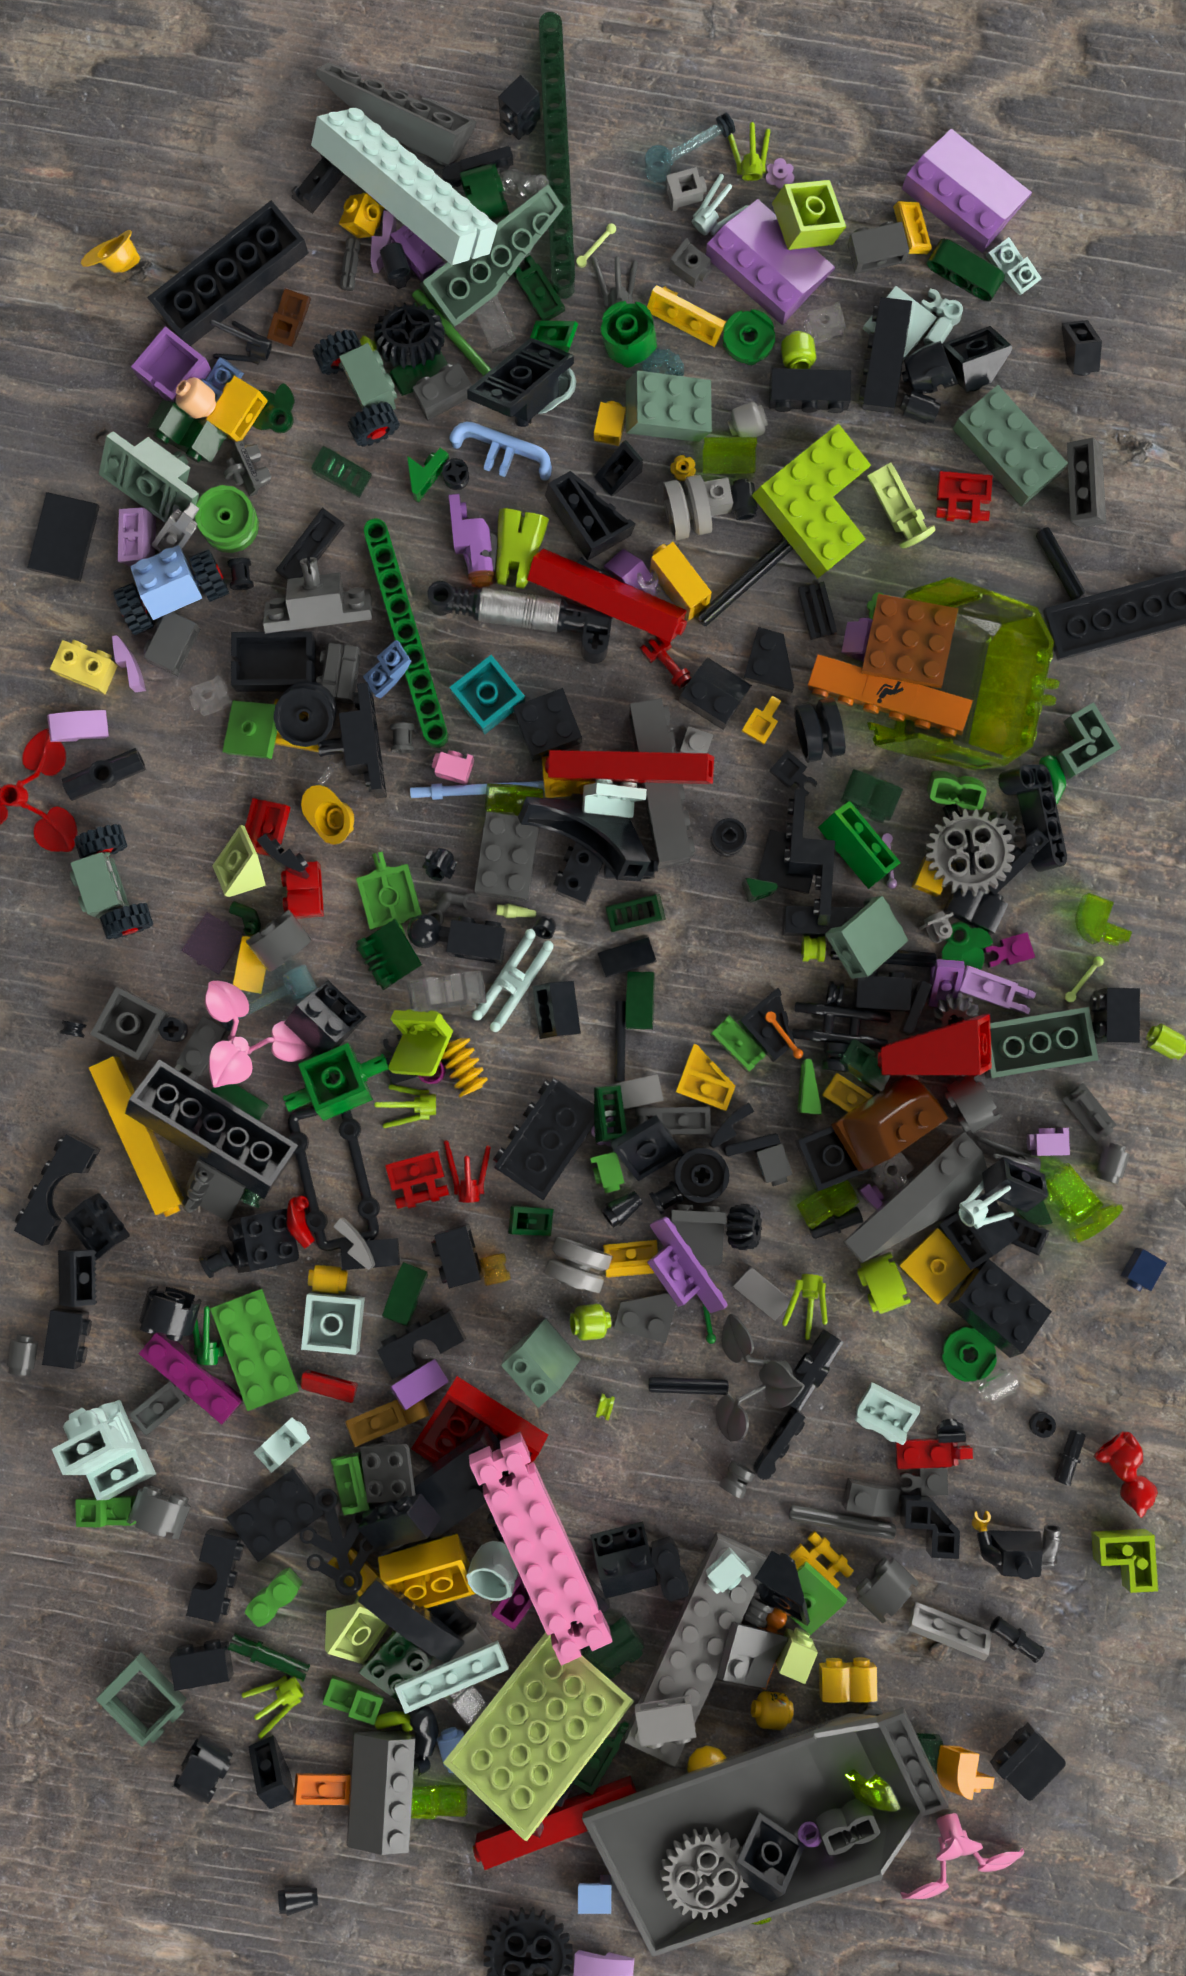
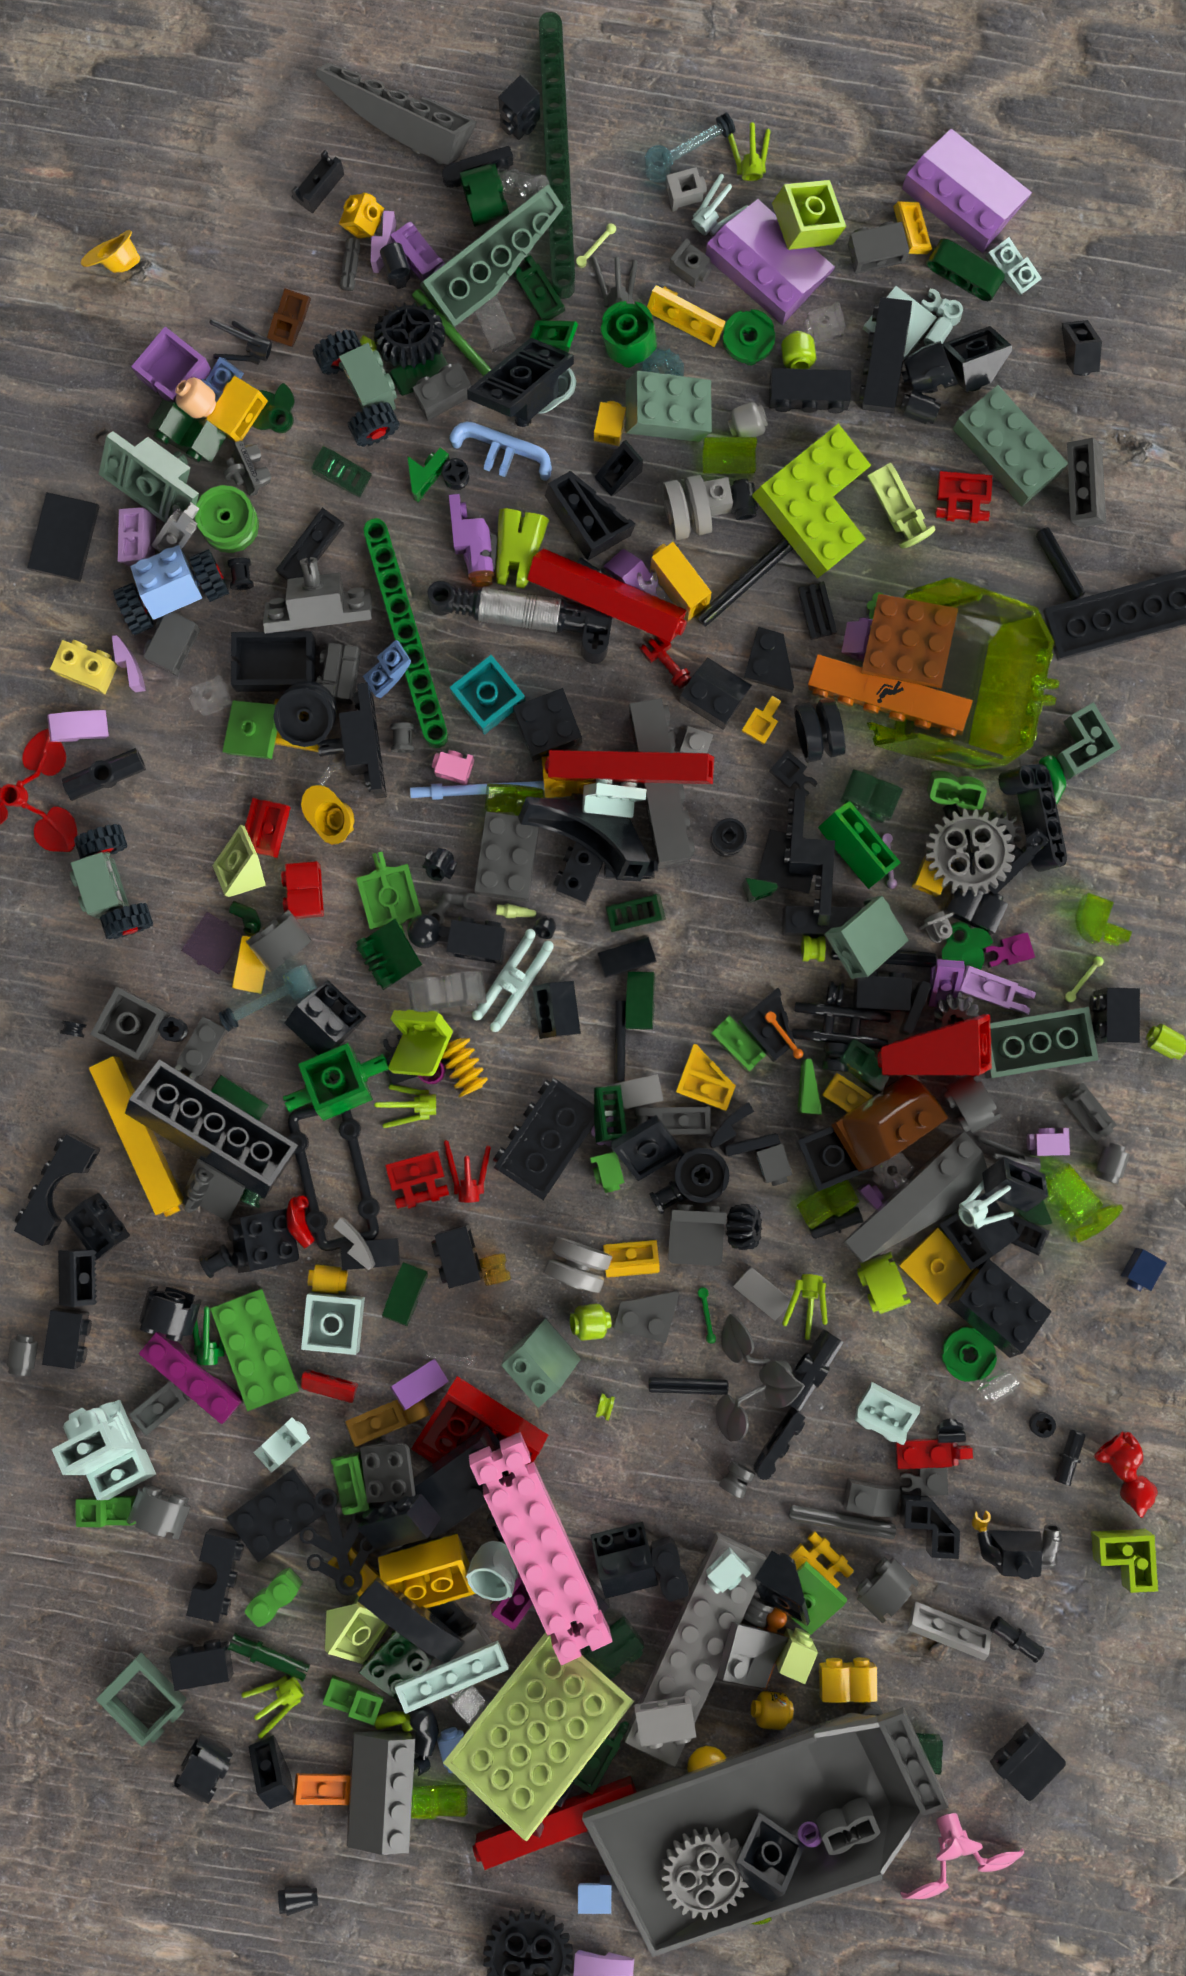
(229, 274): black brick -> none
(229, 1058): bright pink plant -> none
(292, 863): black slope -> none
(404, 185): light aqua piece -> none
(441, 1330): black arch -> none
(530, 1220): dark green slope -> none
(621, 1209): black cone -> none
(676, 470): yellow plate -> none
(680, 1269): medium lavender bracket -> none
(779, 179): lavender plant -> none
(872, 1792): clear neon green slope -> none
(959, 1772): light orange brick -> none

